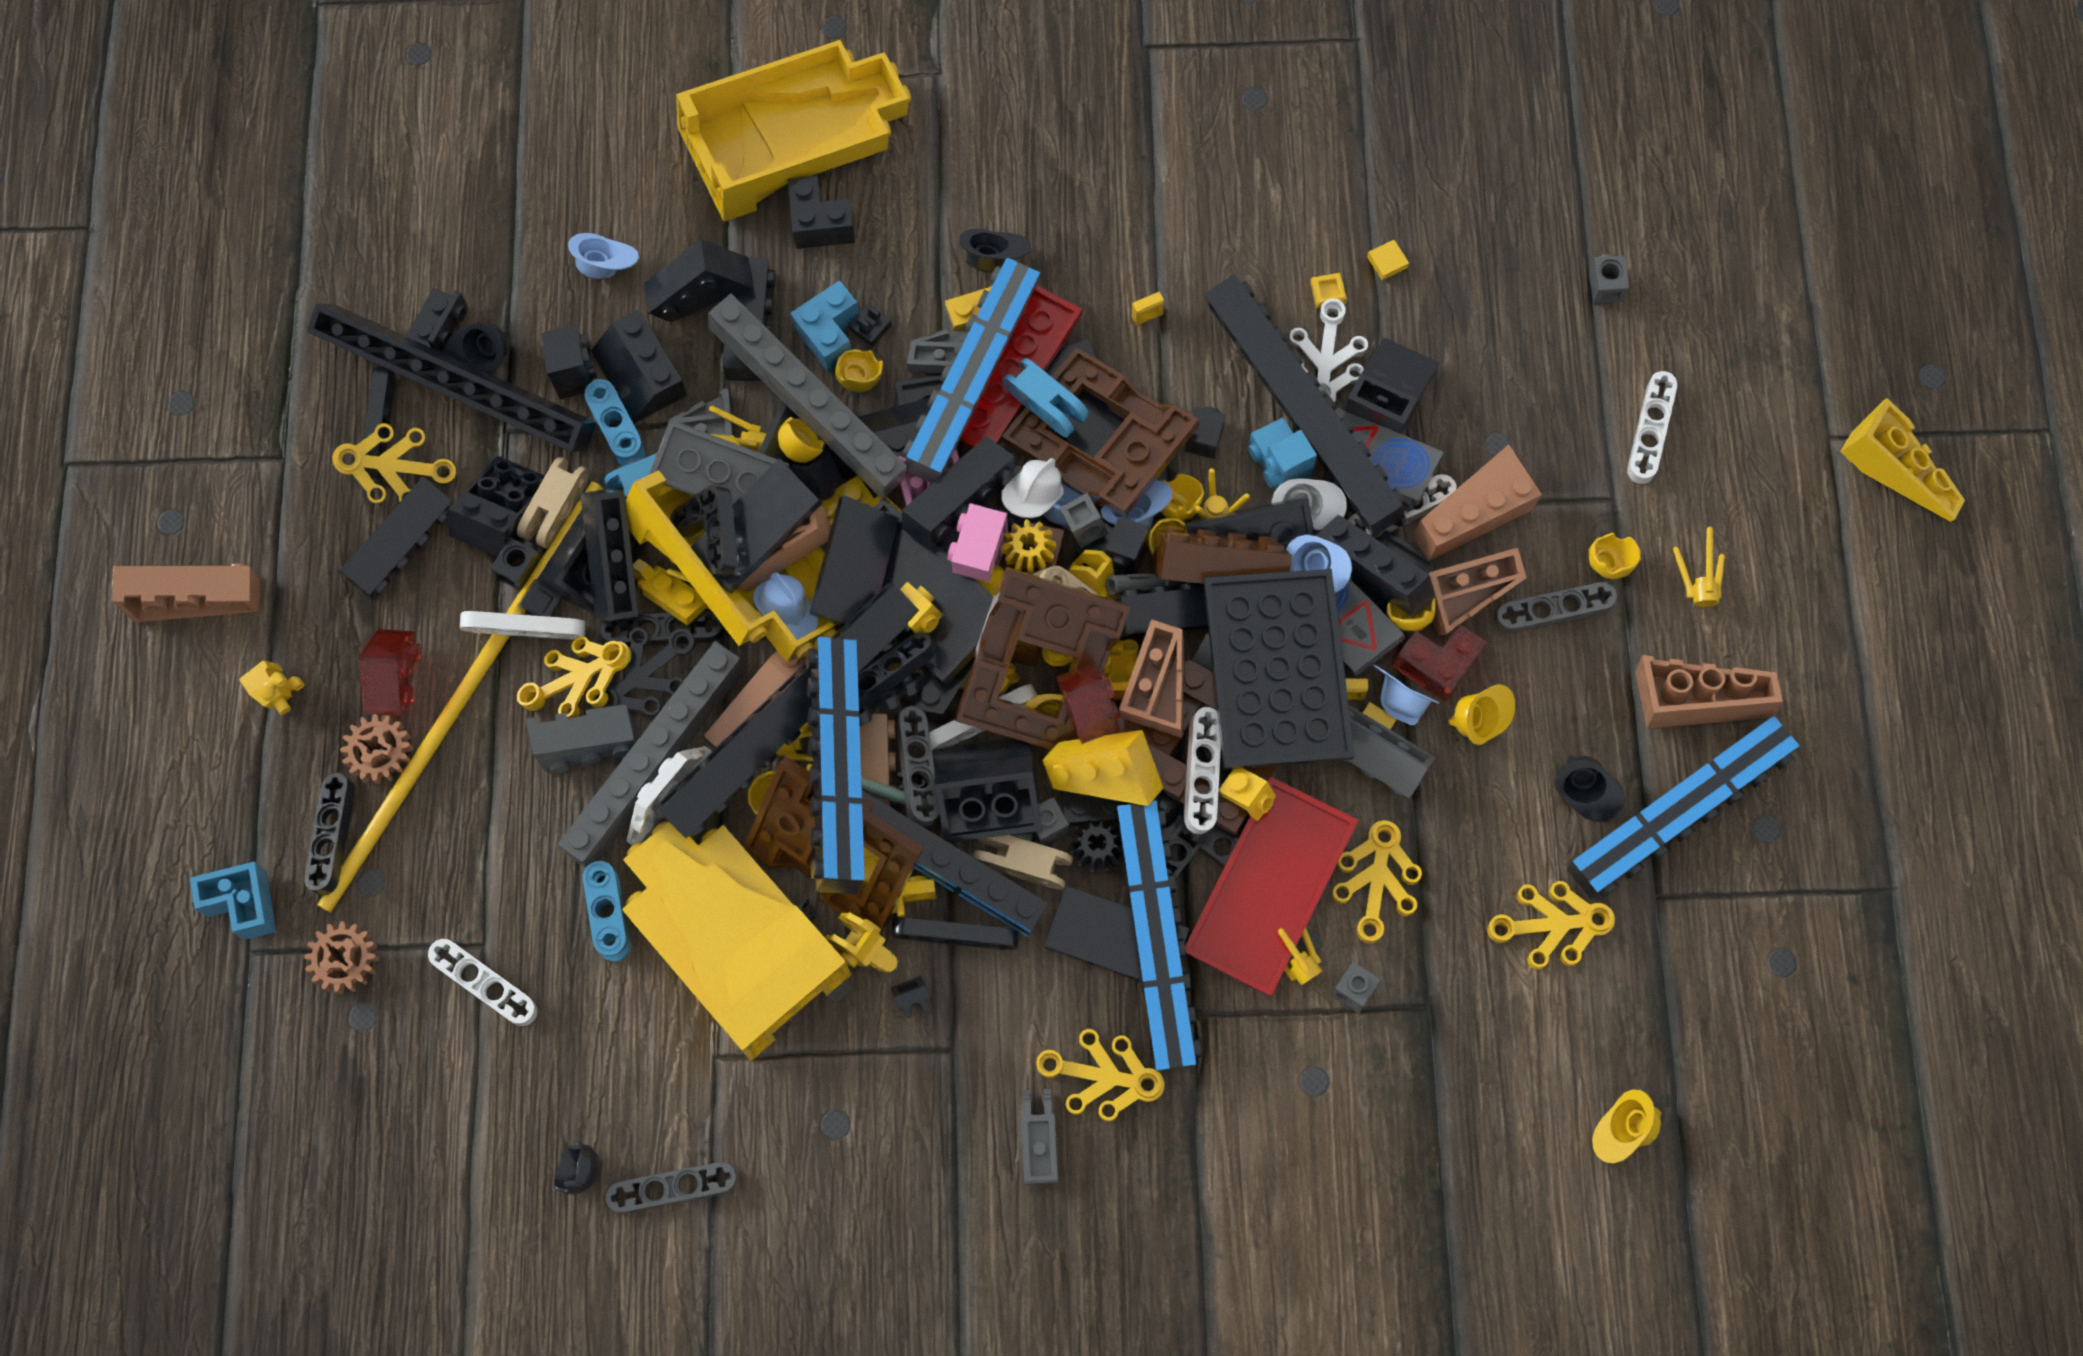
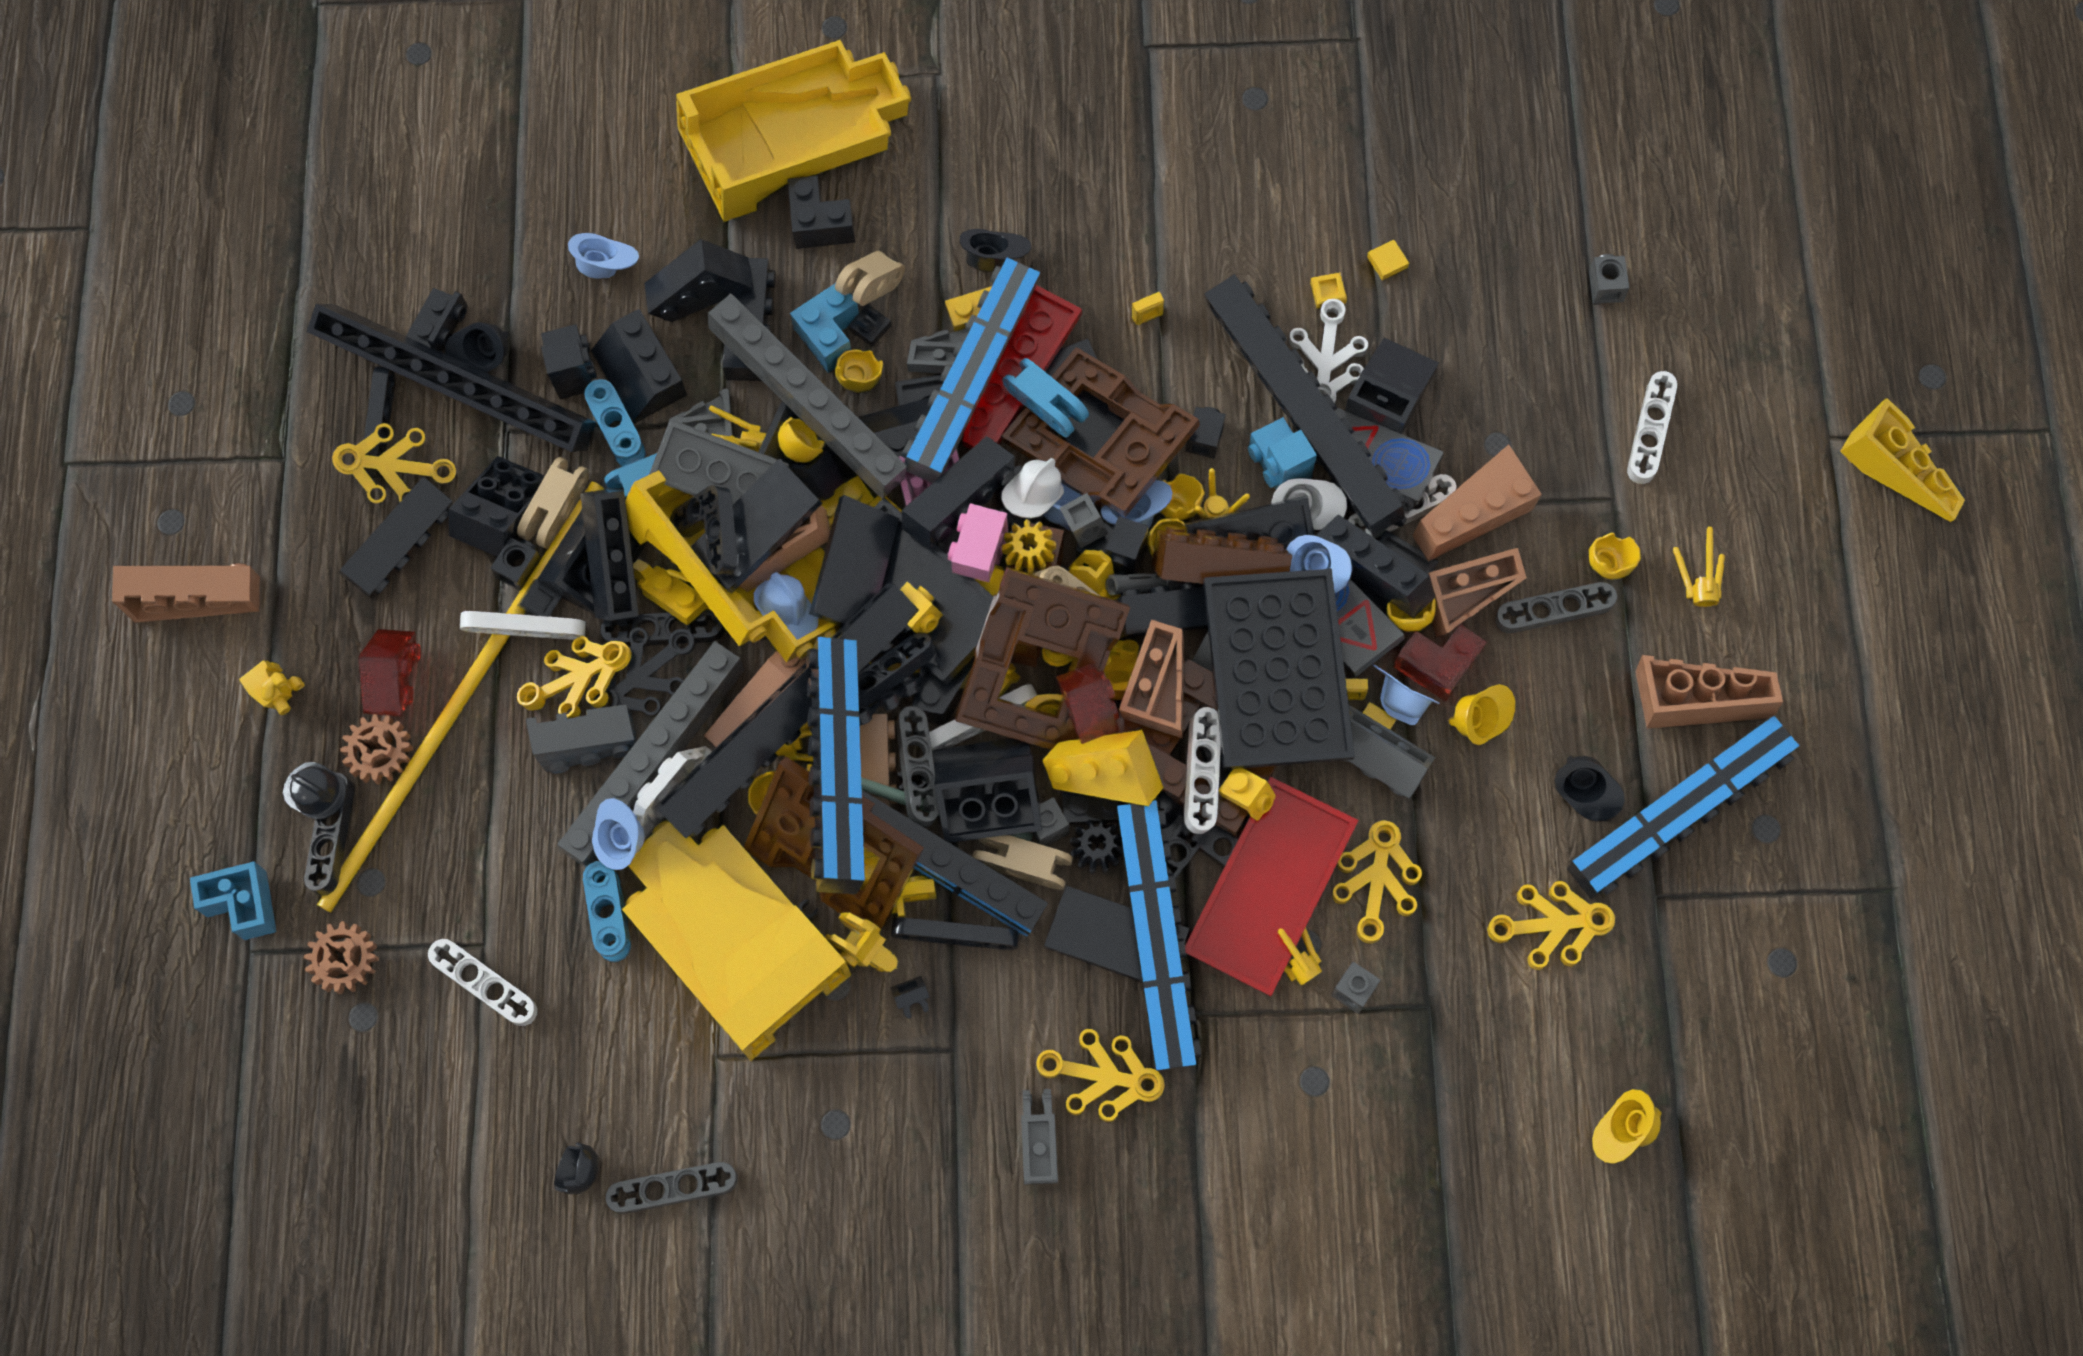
(314, 790): none -> black piece
(616, 834): none -> light blue piece
(870, 277): none -> tan piece

